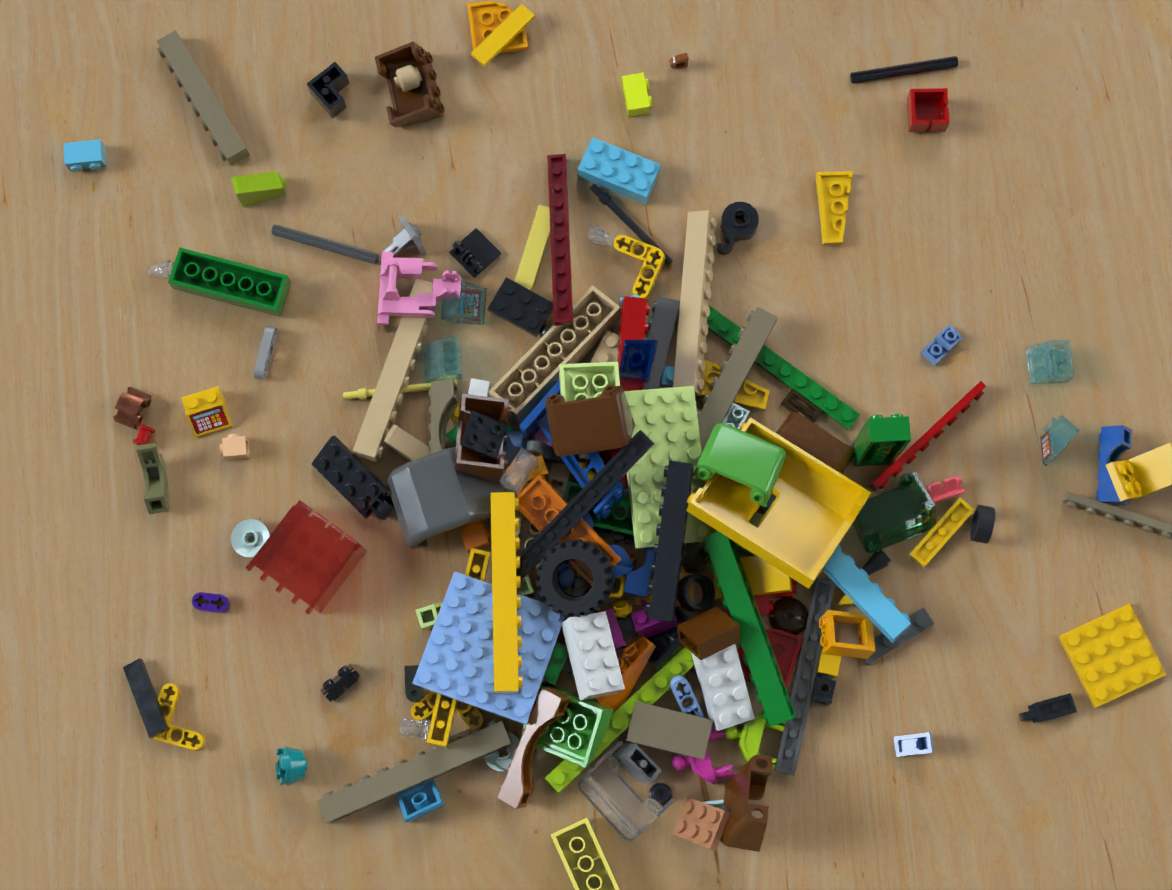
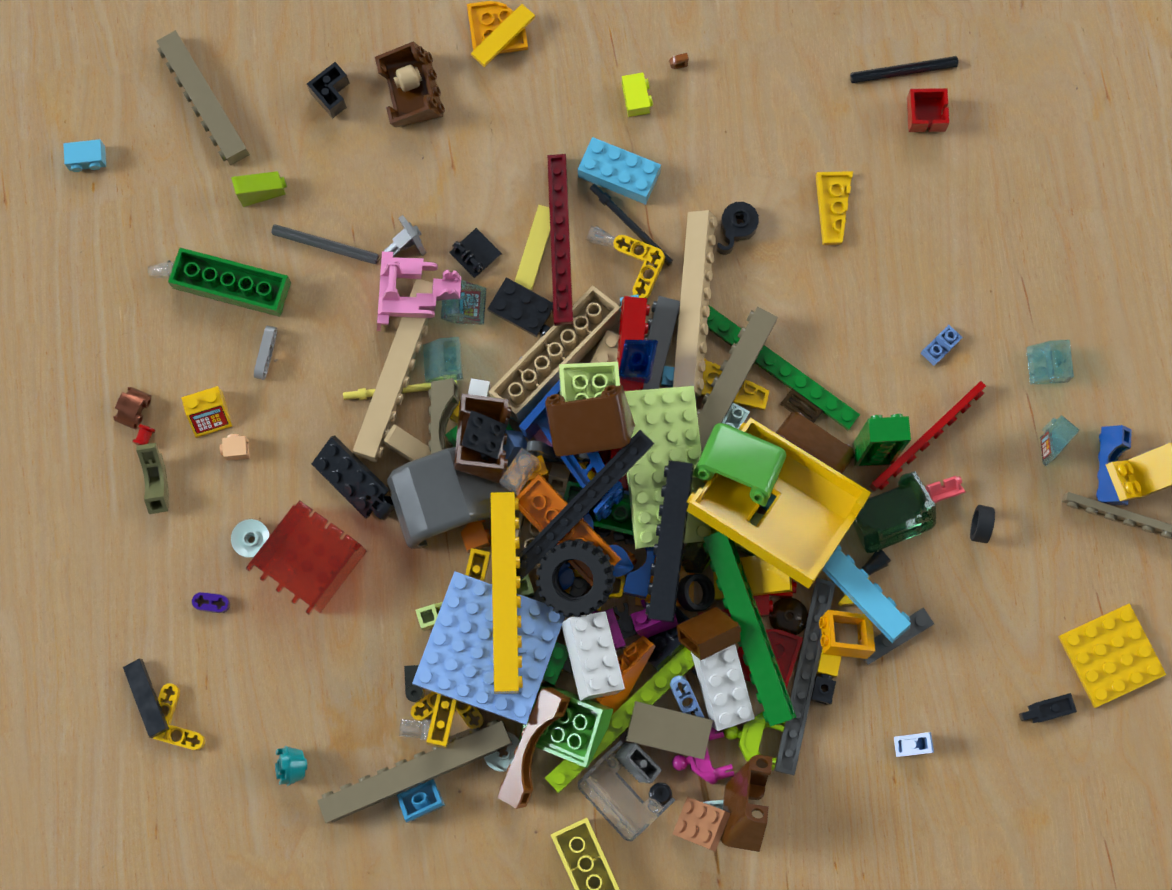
(333, 686): black hinge -> none
(622, 608): yellow plate -> none
(941, 532): yellow plate -> none

